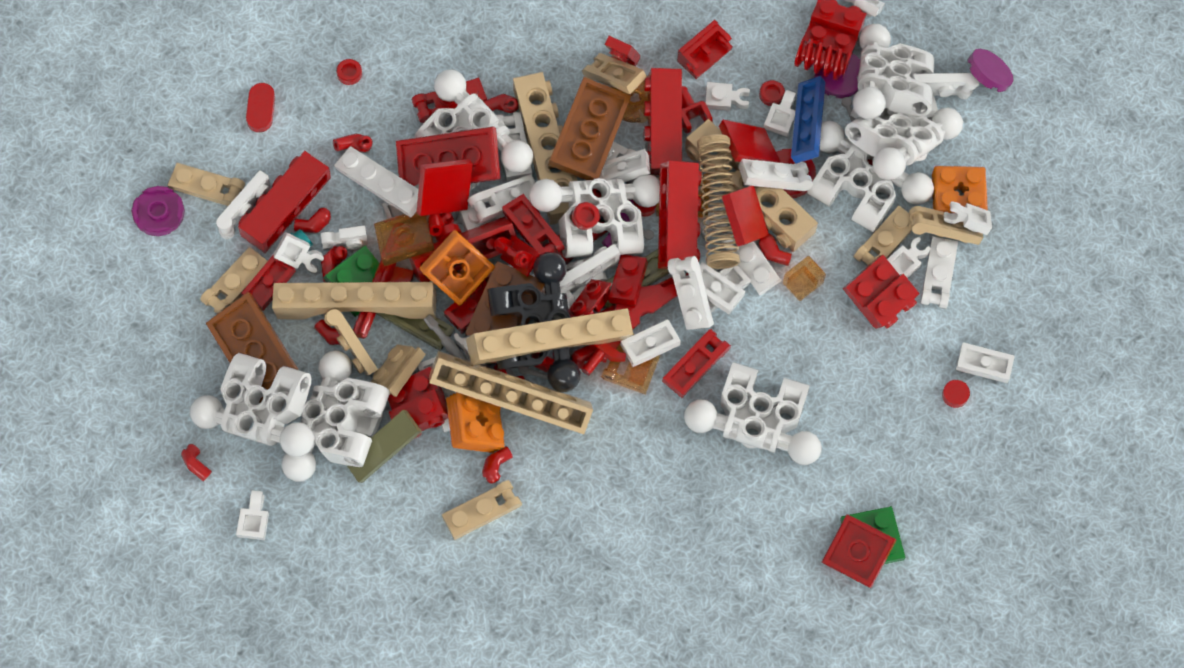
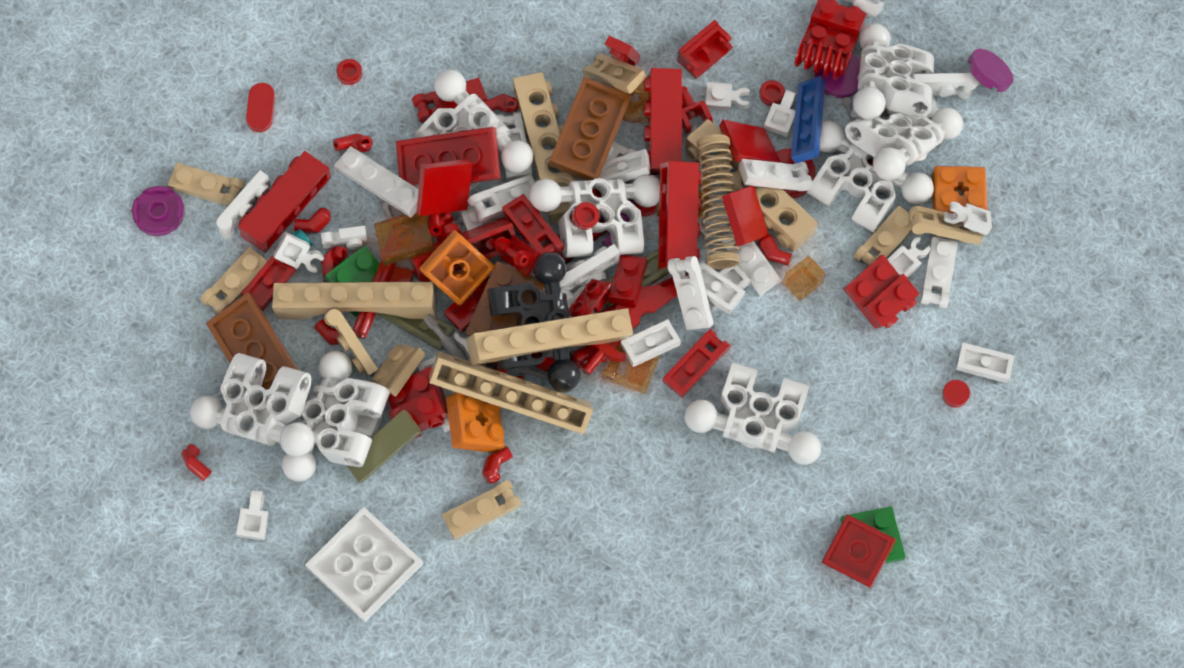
(364, 564): none -> white plate

